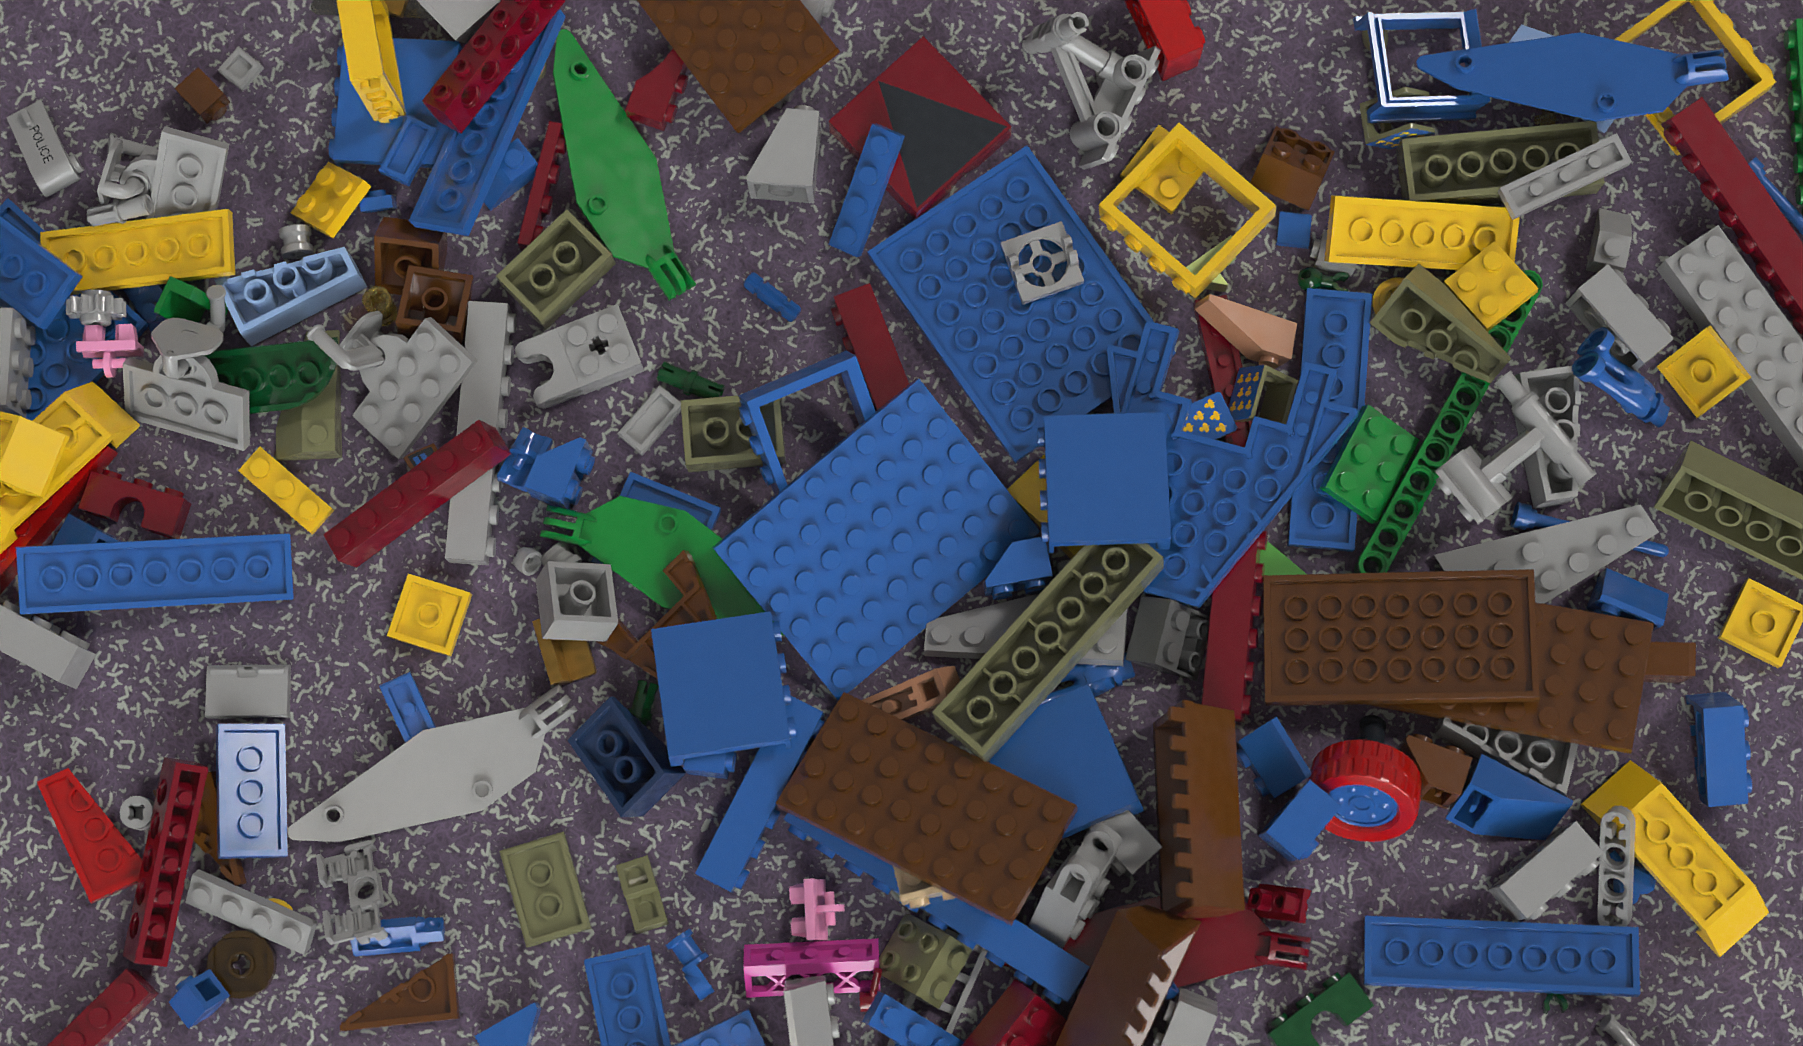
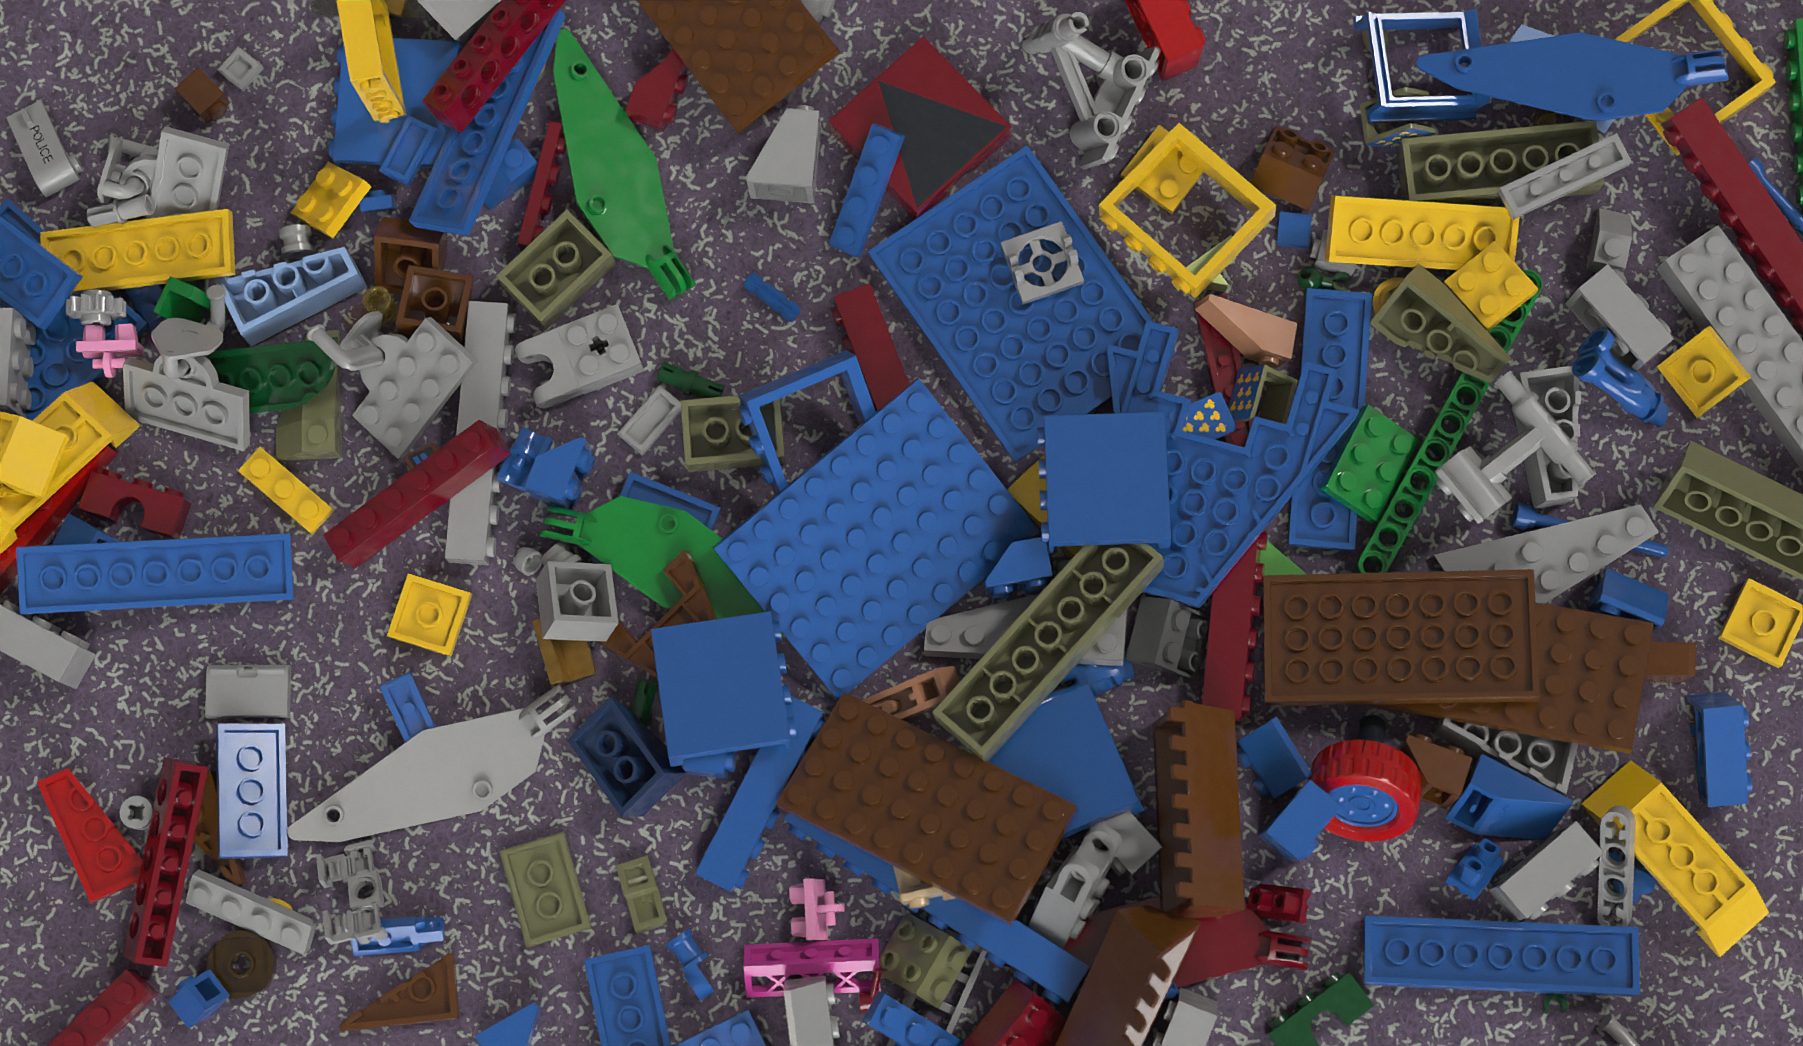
(1476, 869): none -> blue hips

